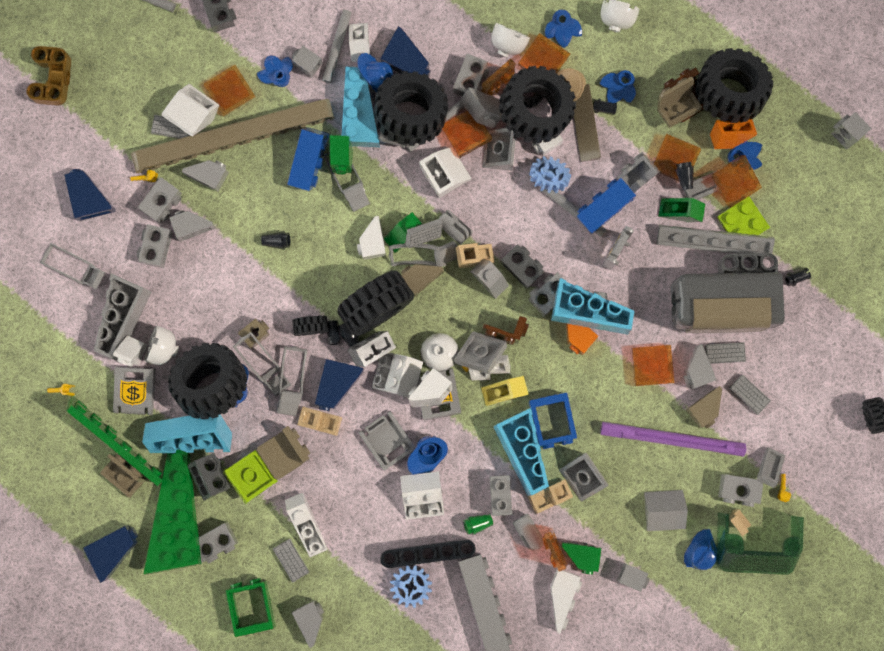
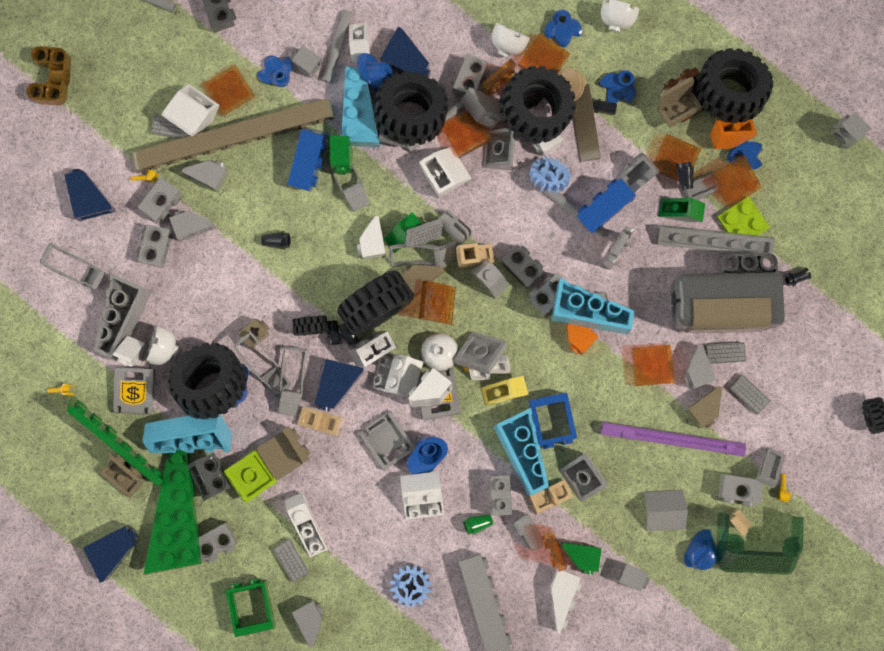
(420, 559): black beam -> none
(437, 302): none -> clear orange plate
(520, 330): reddish brown bracket -> none

